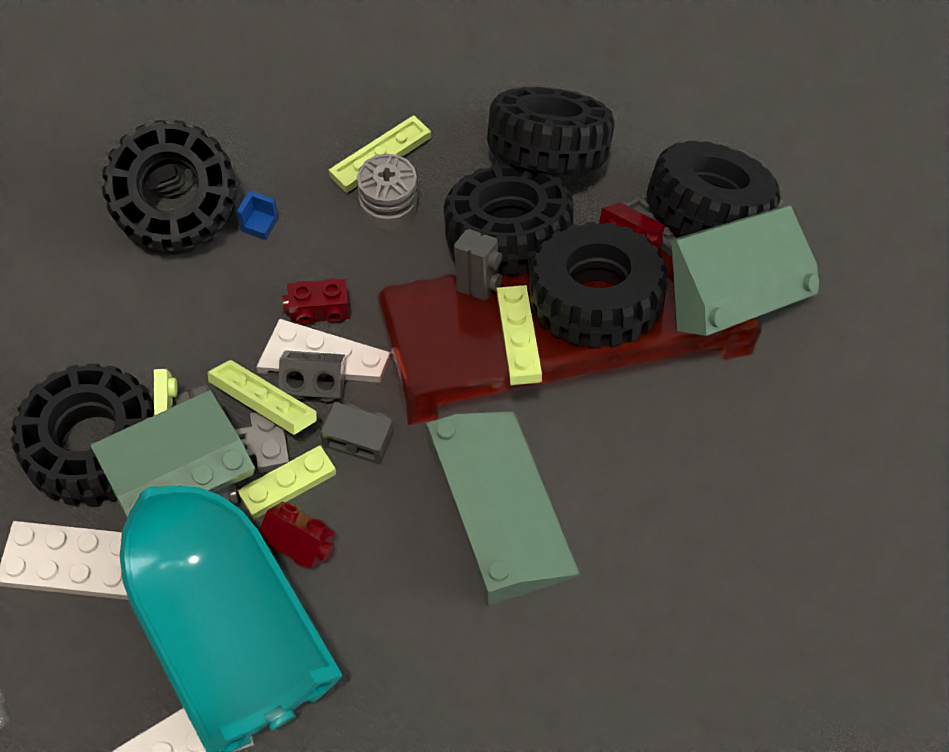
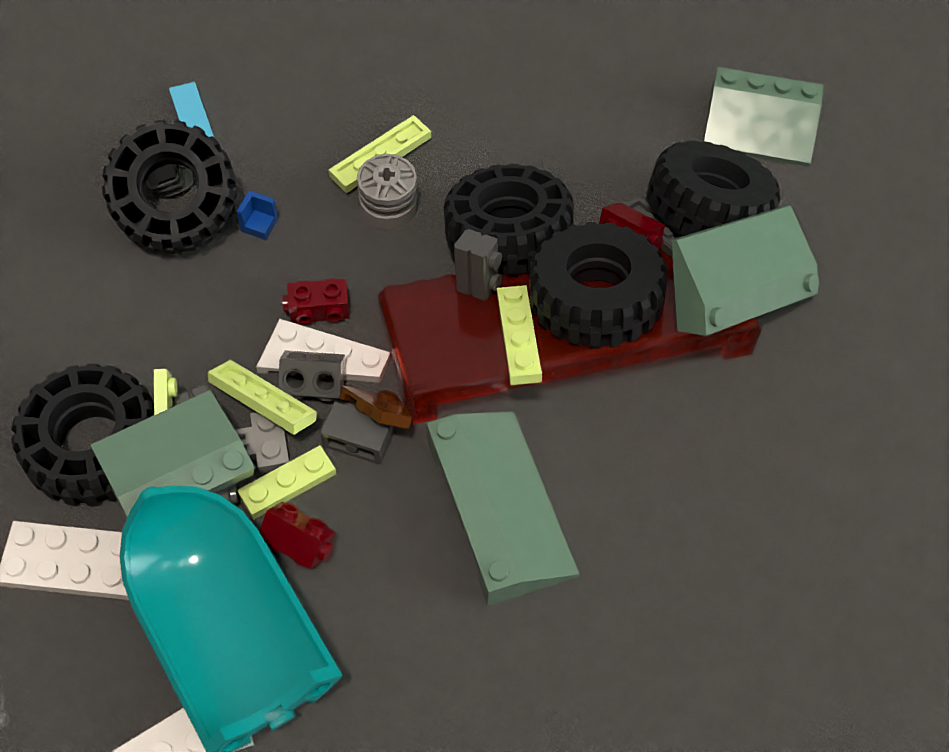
(190, 107): none -> medium azure tile
(381, 406): none -> reddish brown wing
(550, 130): black tyre -> none
(764, 115): none -> slope

